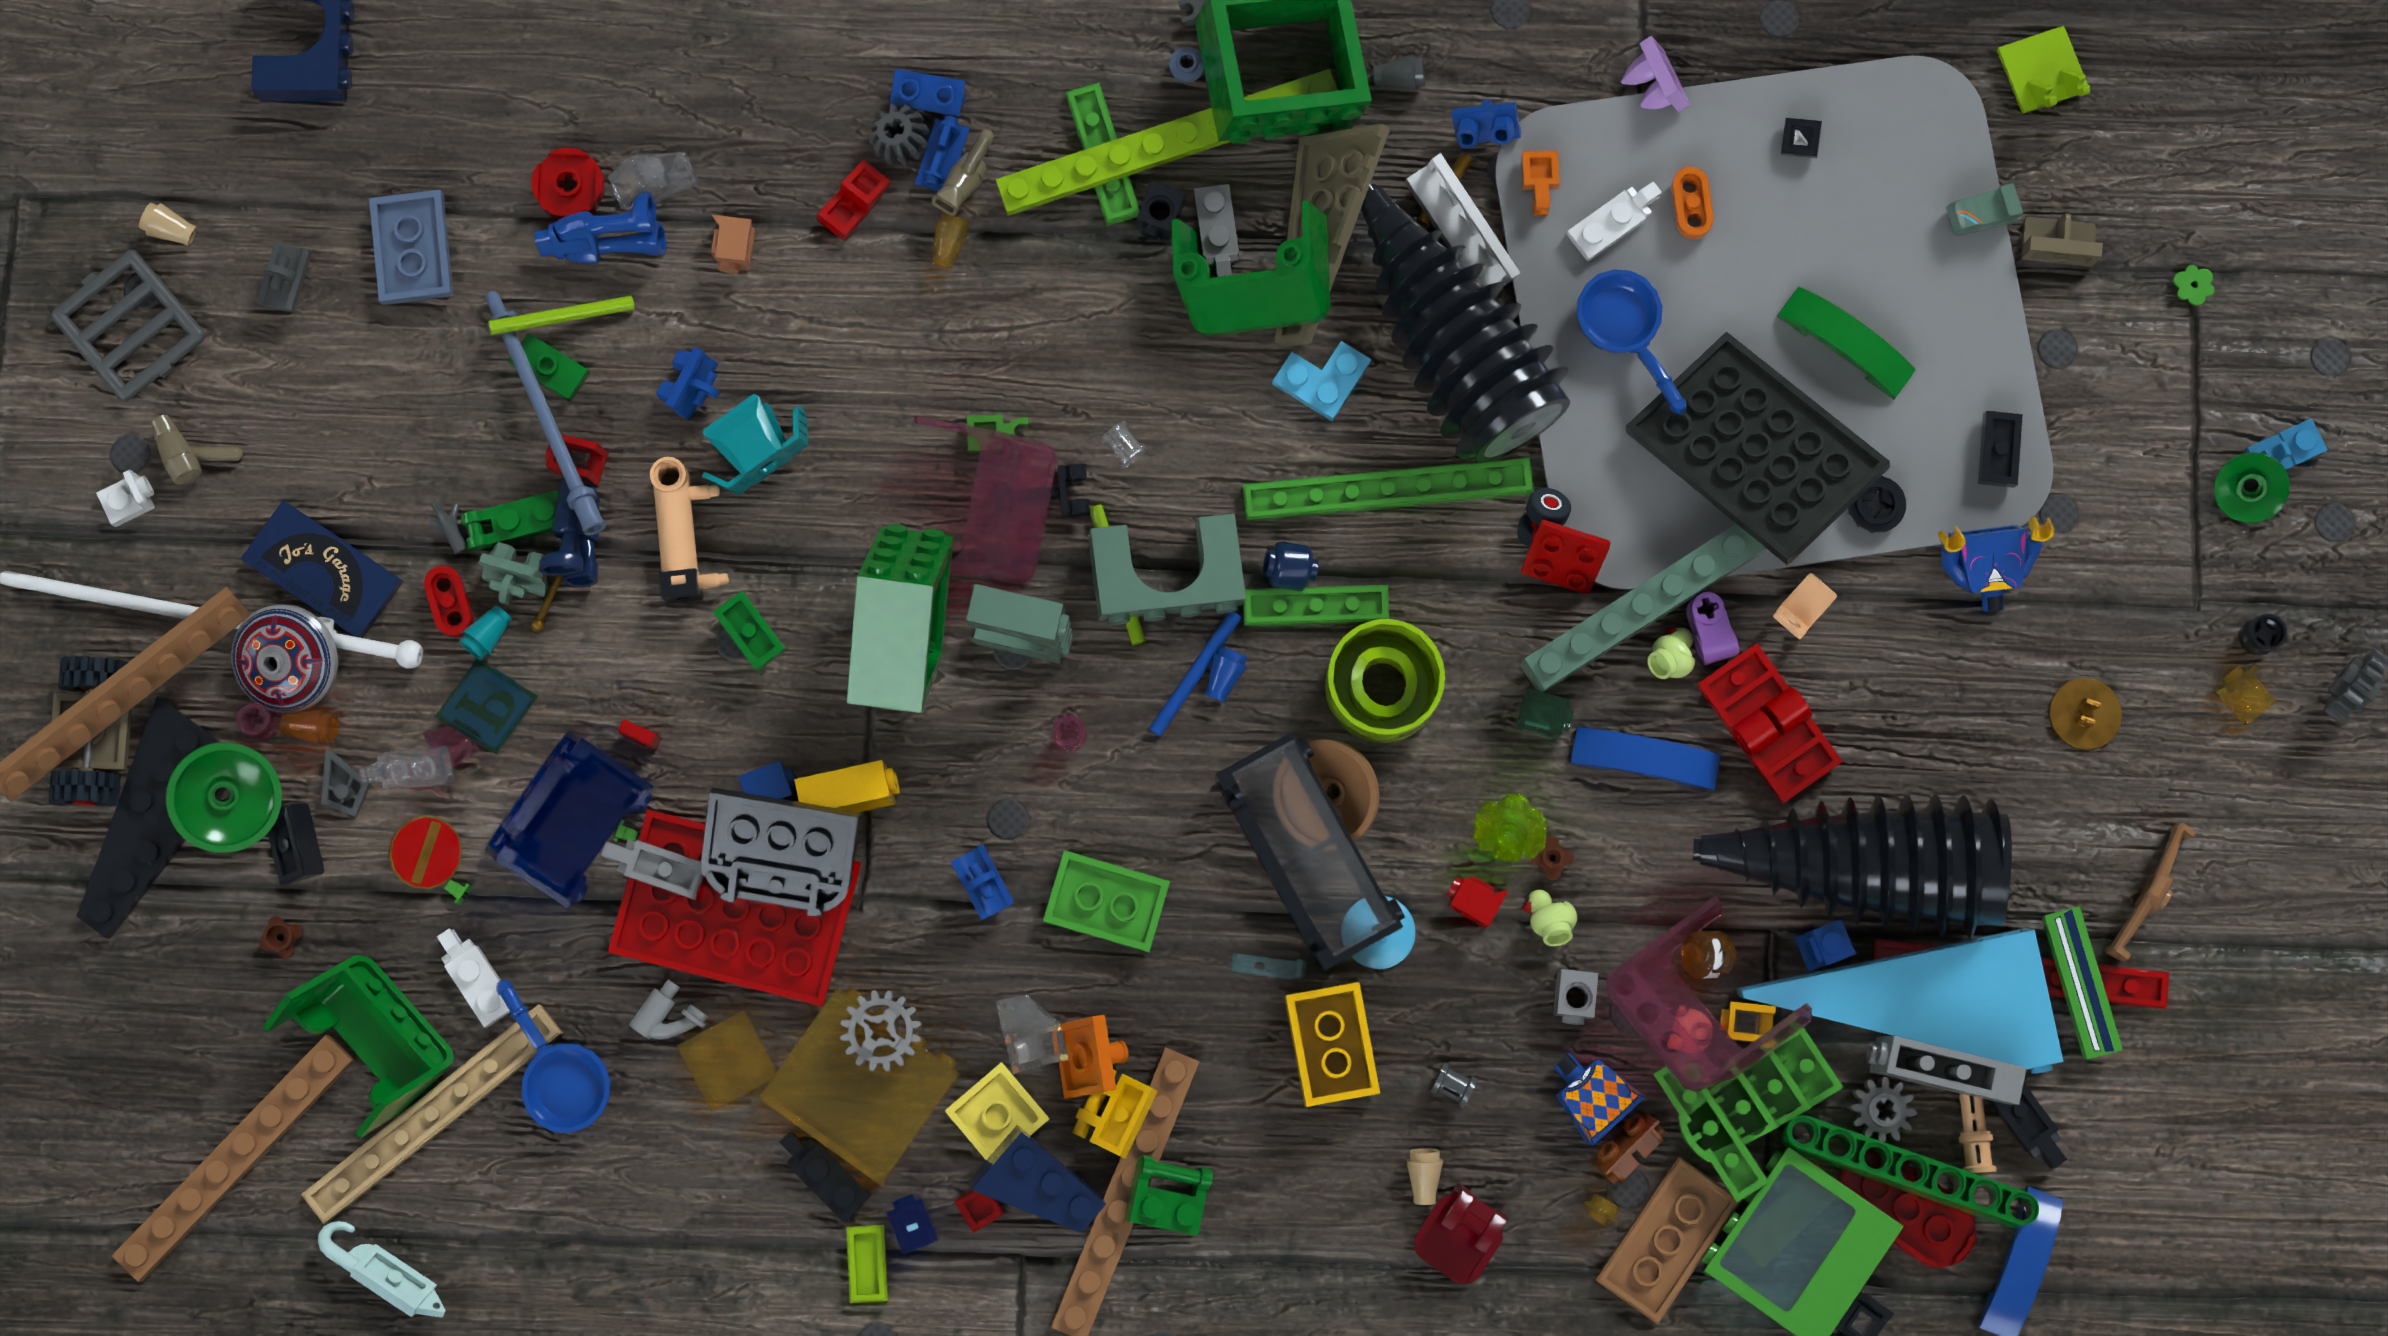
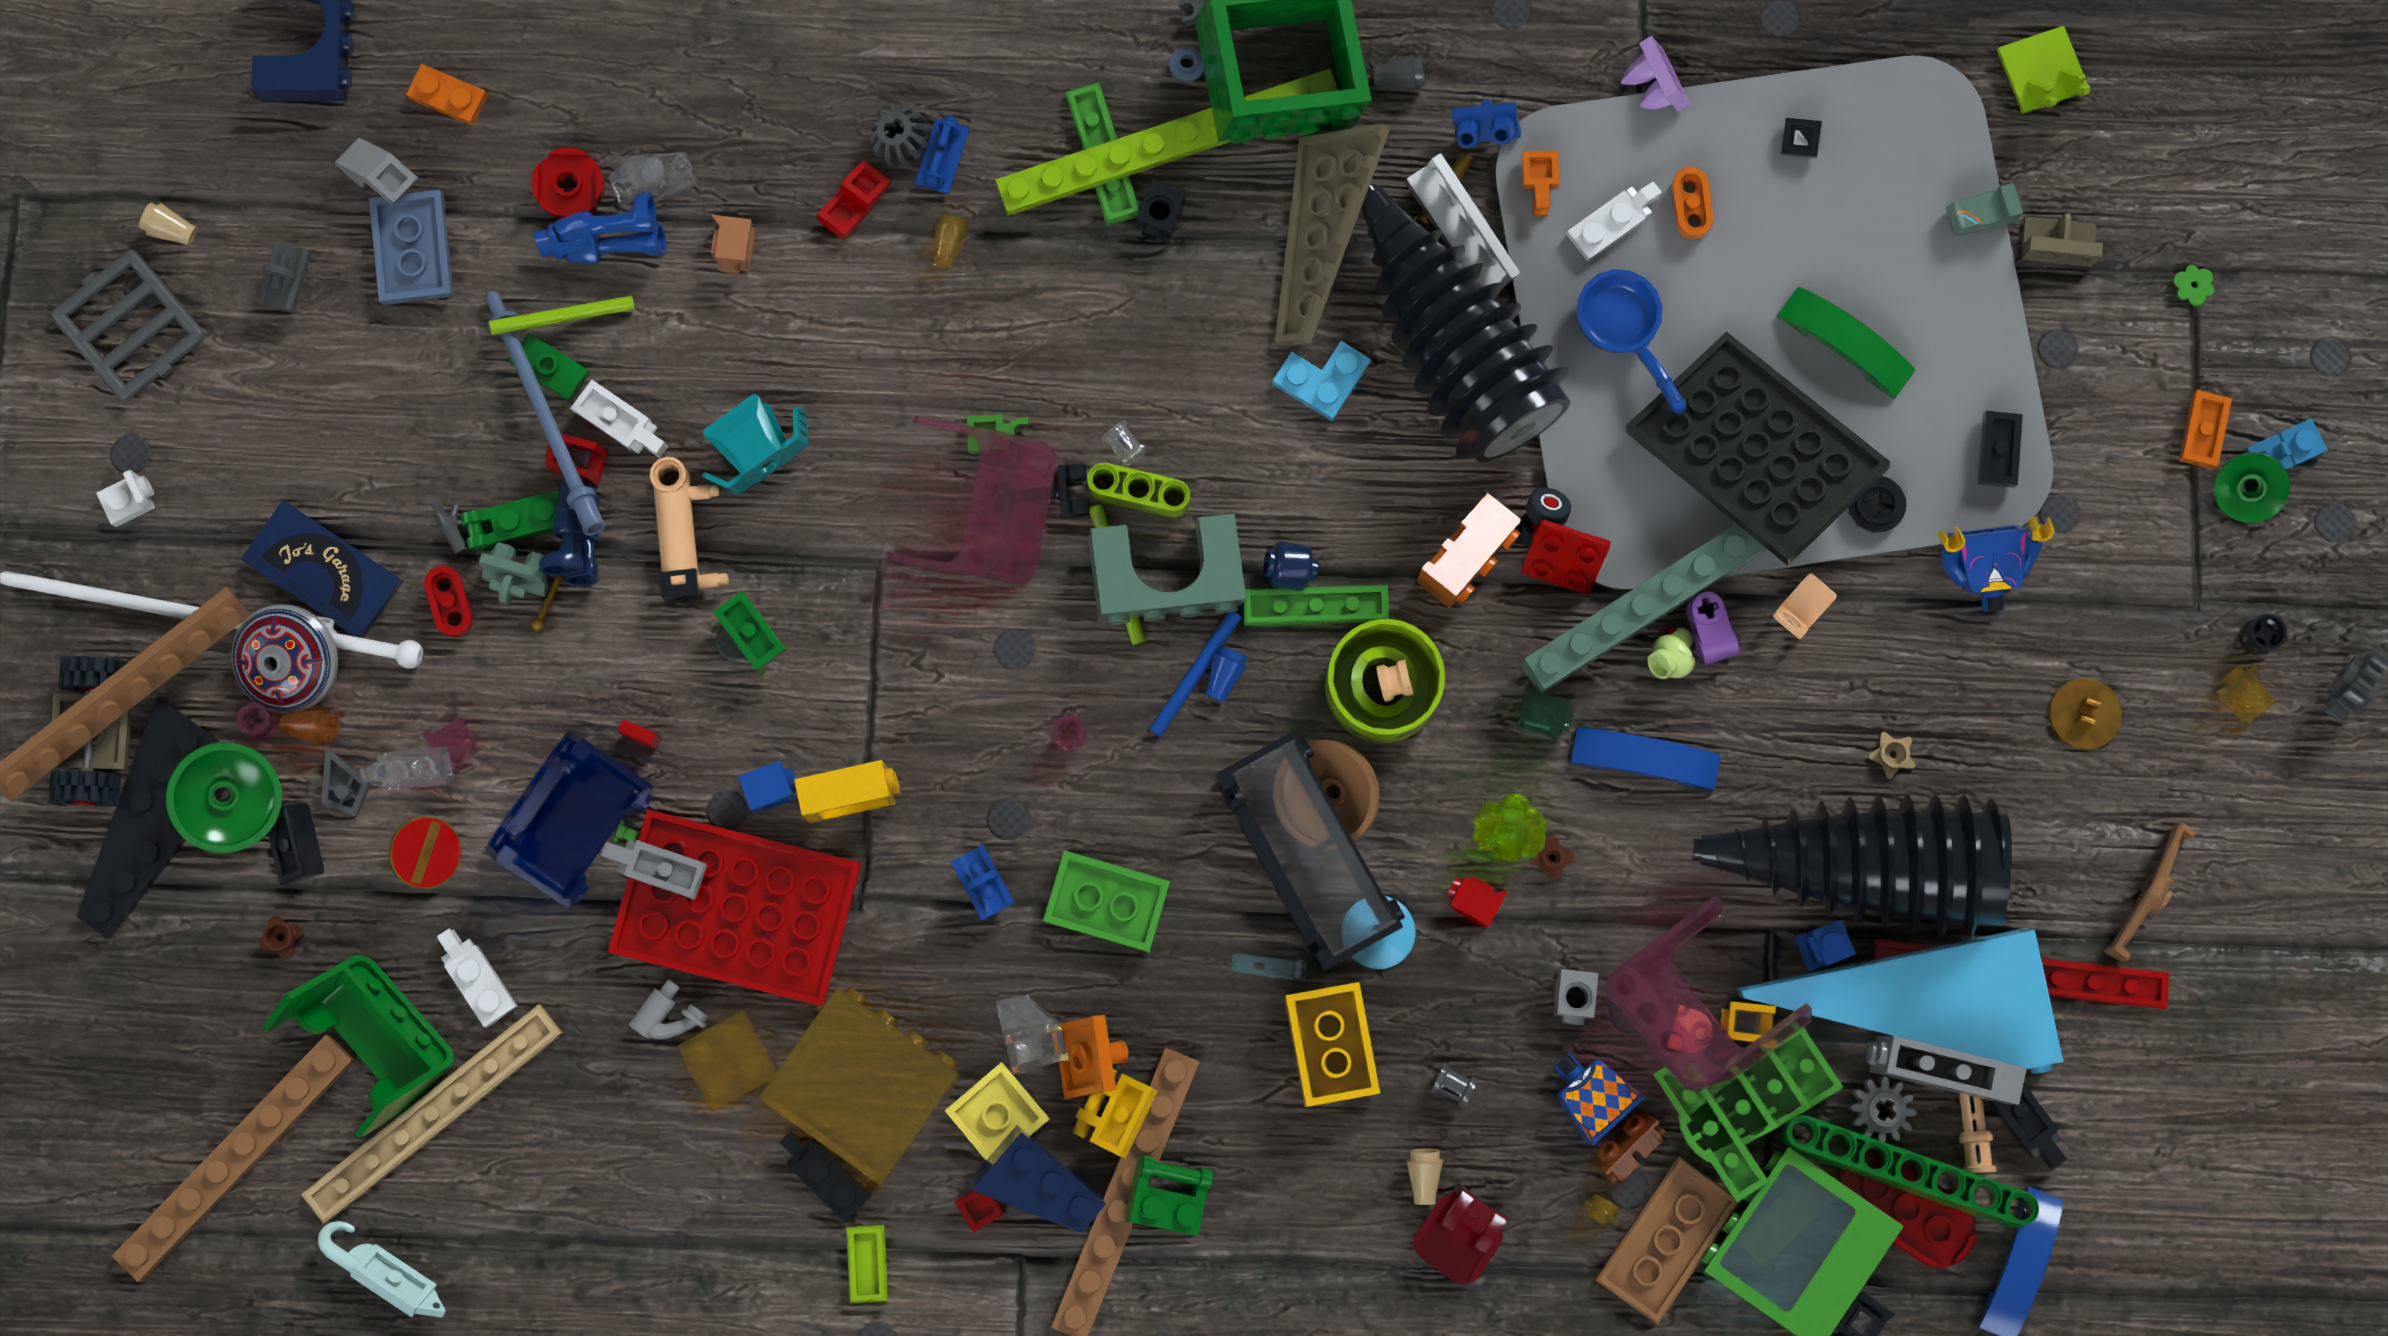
(180, 458): dark tan piece -> none
(377, 168): none -> light grey slope
(447, 94): none -> orange plate
(458, 891): bright green piece -> none
(485, 633): teal cone -> none
(486, 706): piece -> none
(564, 1082): blue piece -> none
(618, 419): none -> white hinge
(692, 384): blue hips -> none
(778, 850): plate -> none
(870, 1045): light grey gear -> none
(899, 618): window -> none
(912, 1223): clear blue brick -> none
(928, 92): blue hinge -> none
(964, 176): dark tan piece -> none
(1019, 623): sand green arch -> none
(1125, 477): none -> lime beam
(1217, 227): light grey hinge -> none
(1258, 300): green windscreen -> none
(1387, 489): bright green tile -> none
(1395, 680): none -> light nougat wheel
(1470, 551): none -> wedge
(1550, 919): yellowish green animal -> none
(1708, 954): clear orange head -> none
(1769, 723): red plate -> none
(1902, 750): none -> tan plate
(2081, 983): bright green tile -> none
(2205, 429): none -> orange plate

